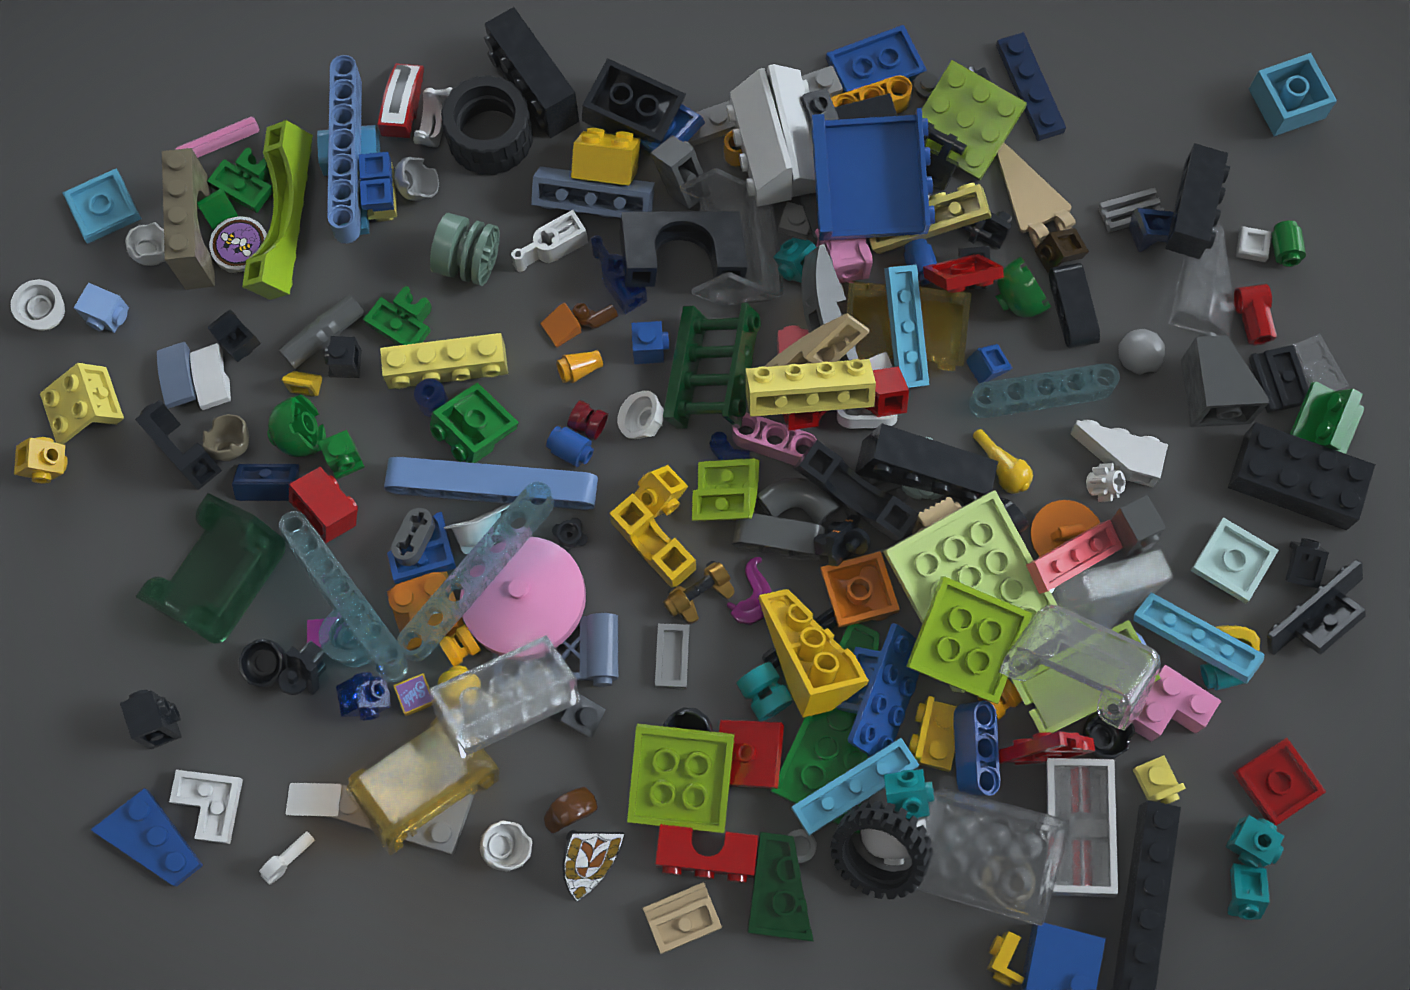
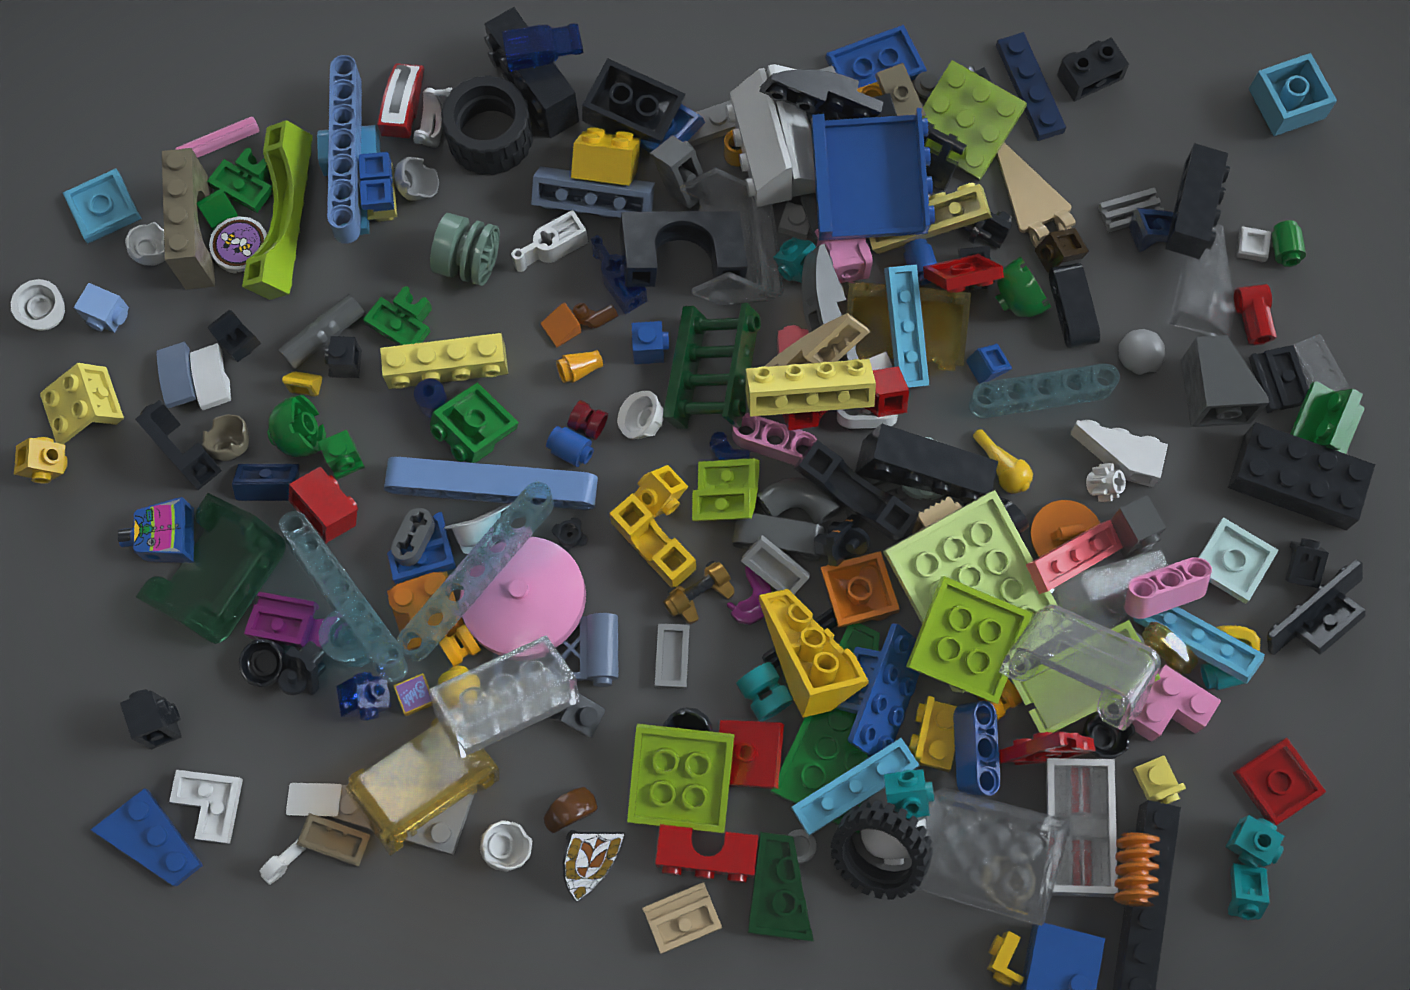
(162, 532): none -> torso
(281, 619): none -> magenta plate
(333, 839): none -> dark tan plate
(540, 45): none -> clear blue piece
(775, 566): none -> light grey tile
(812, 88): none -> black slope
(898, 83): none -> dark tan plate
(1092, 69): none -> black brick
(1135, 869): none -> orange piece
(1167, 588): none -> bright pink beam
(1170, 648): none -> clear yellow plate

